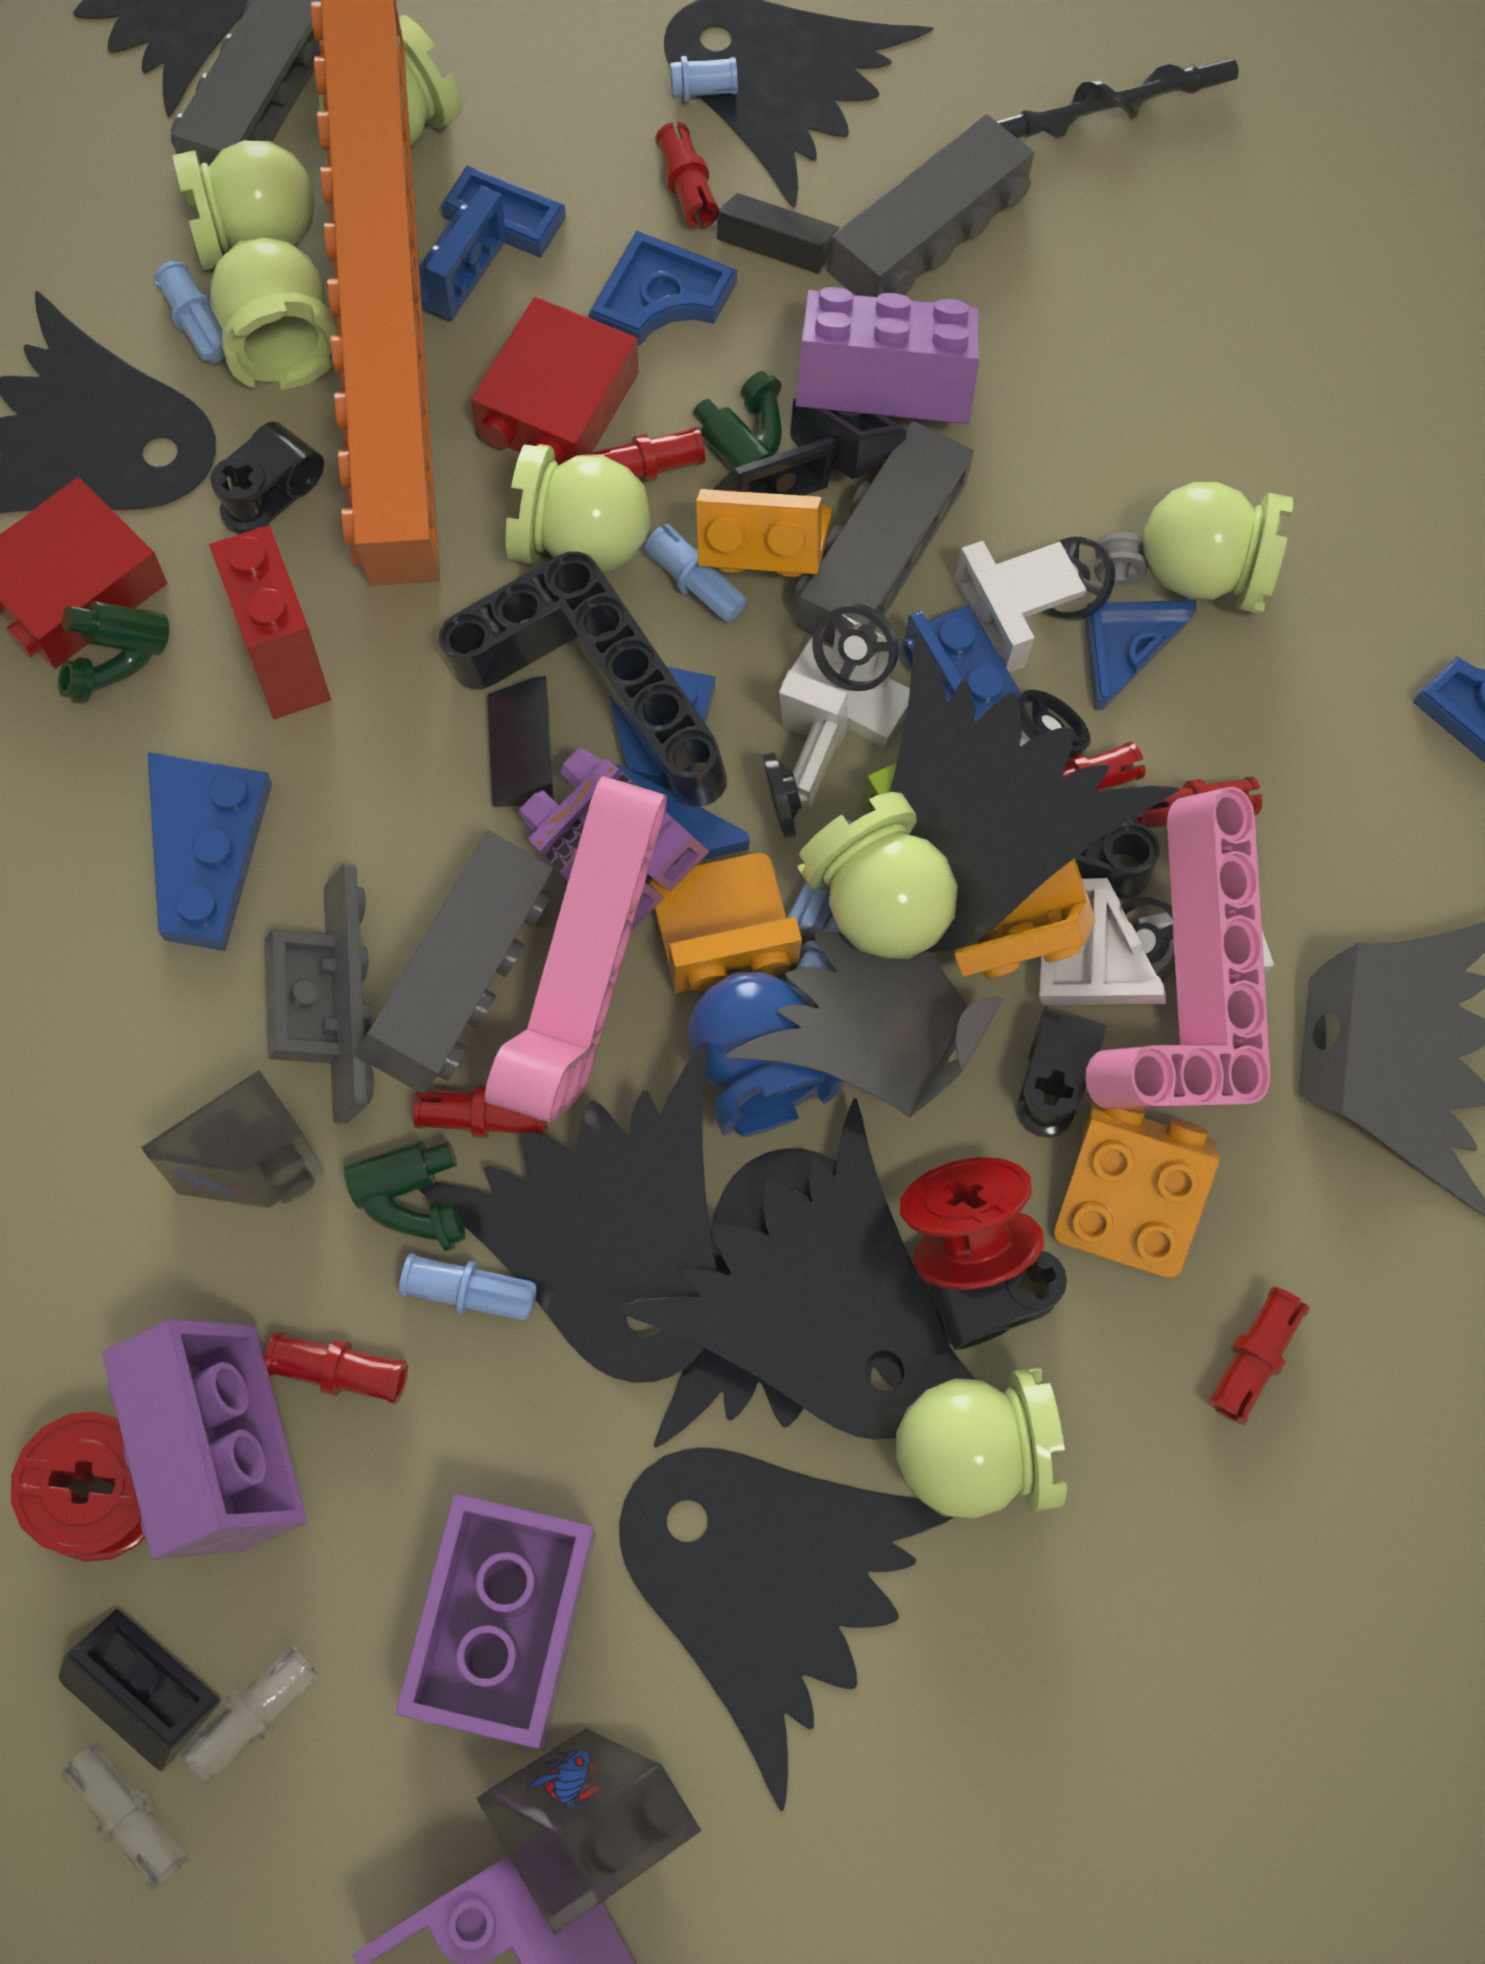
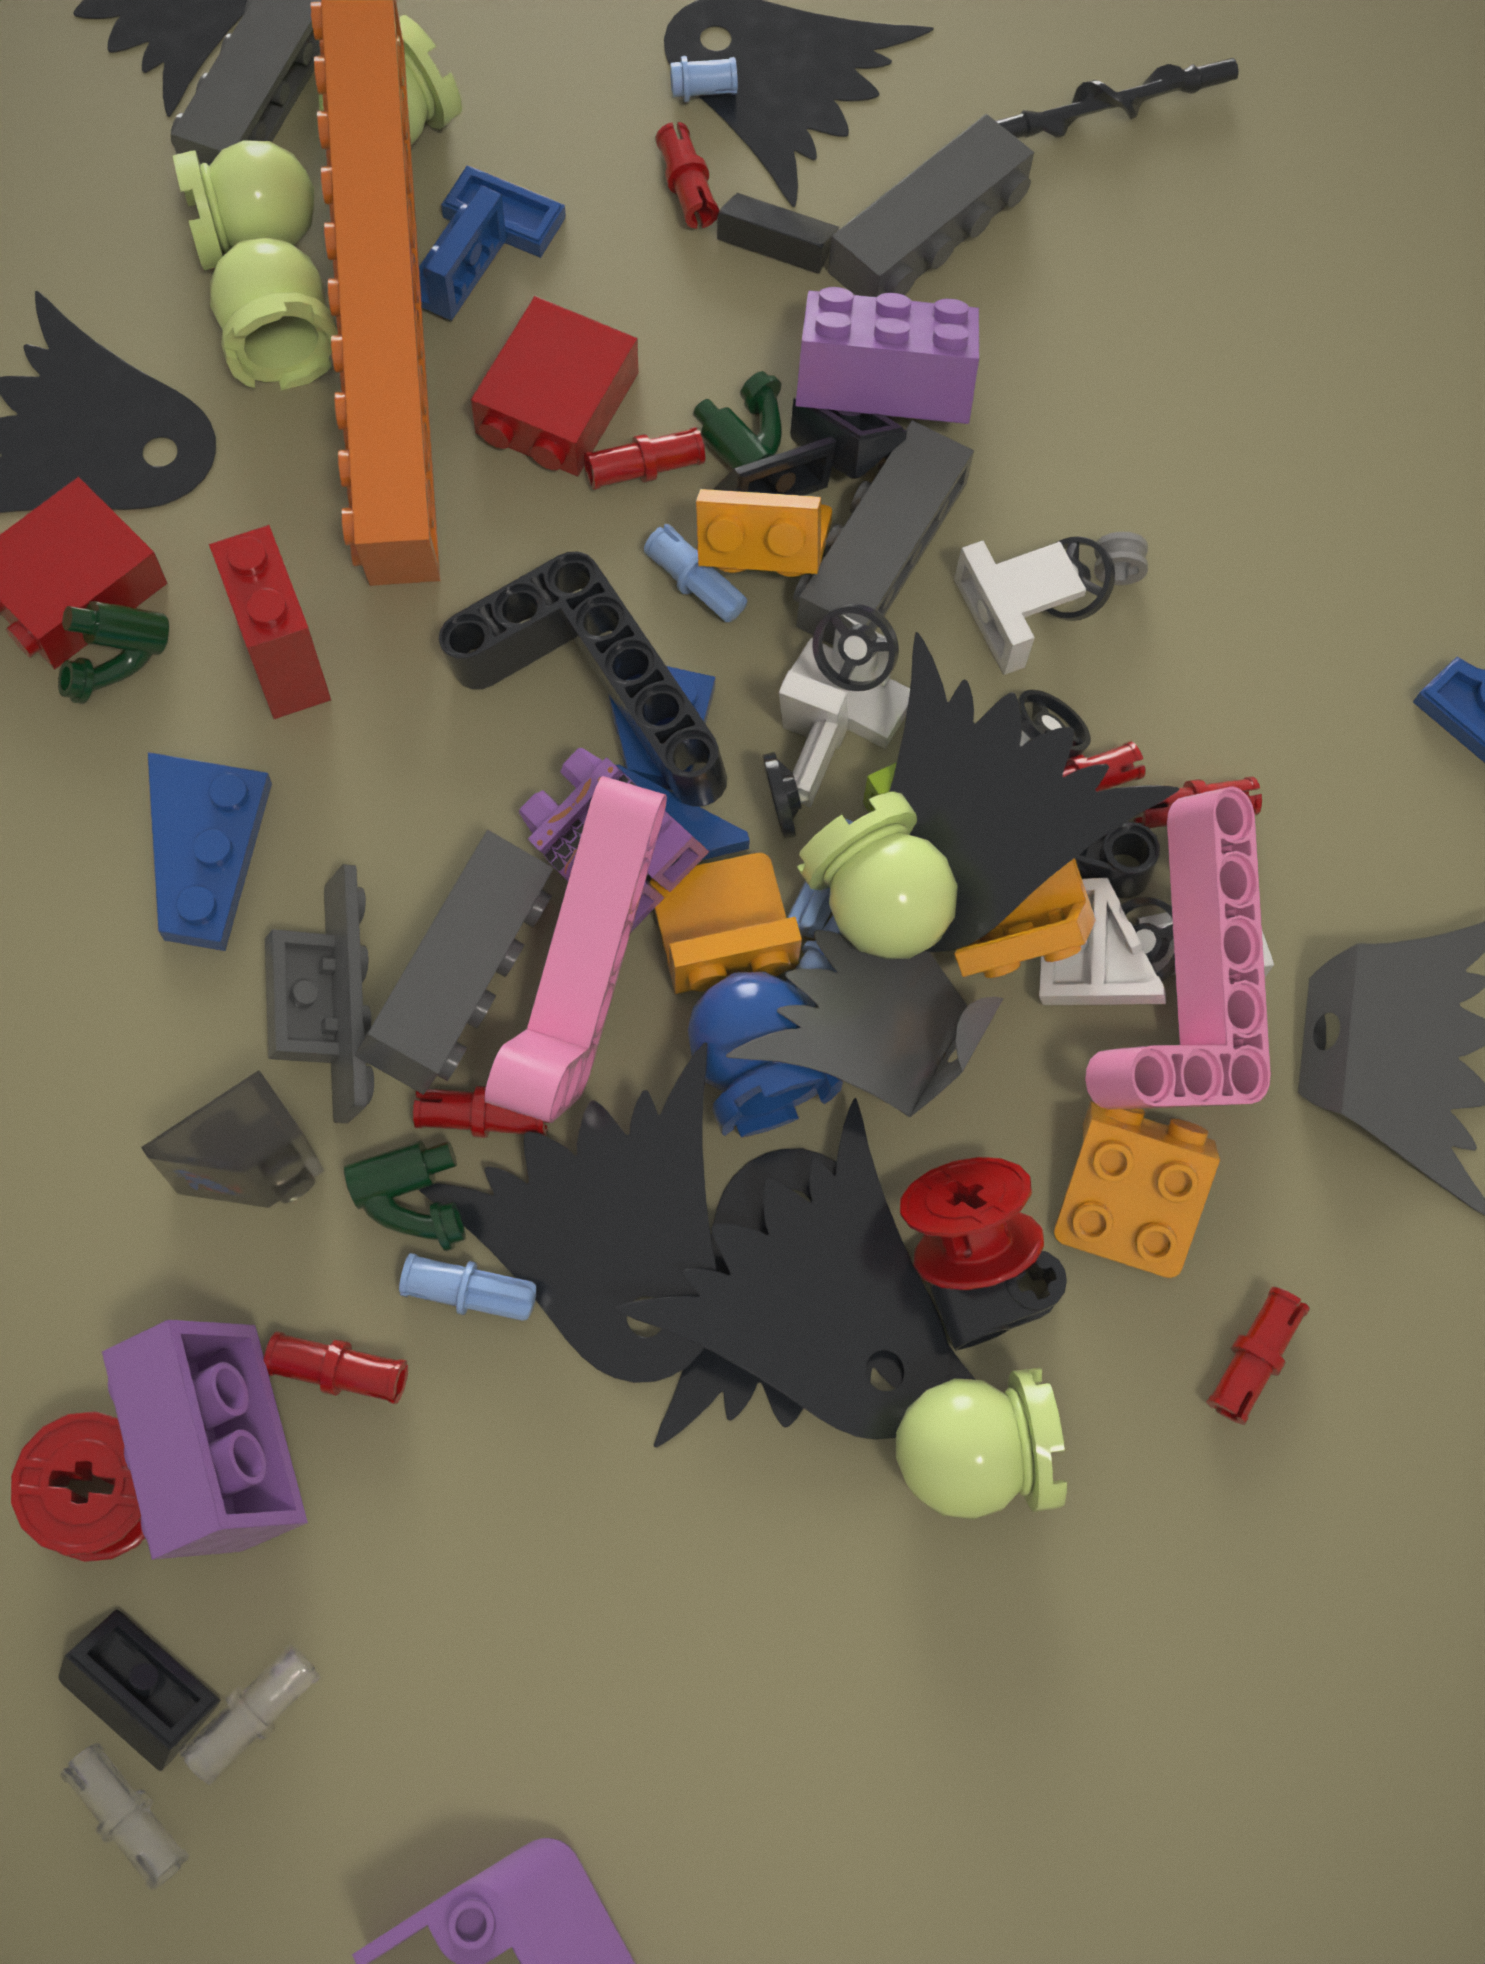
(190, 310): light blue axle -> none
(267, 469): black piece -> none
(497, 1622): medium lavender brick -> none
(520, 742): black slope -> none
(577, 506): yellowish green tile -> none
(586, 1823): clear smoke slope -> none
(661, 286): blue tile -> none
(766, 1581): black piece -> none
(961, 653): blue bracket -> none
(1057, 1067): black piece -> none
(1126, 638): blue tile -> none
(1215, 542): yellowish green tile -> none

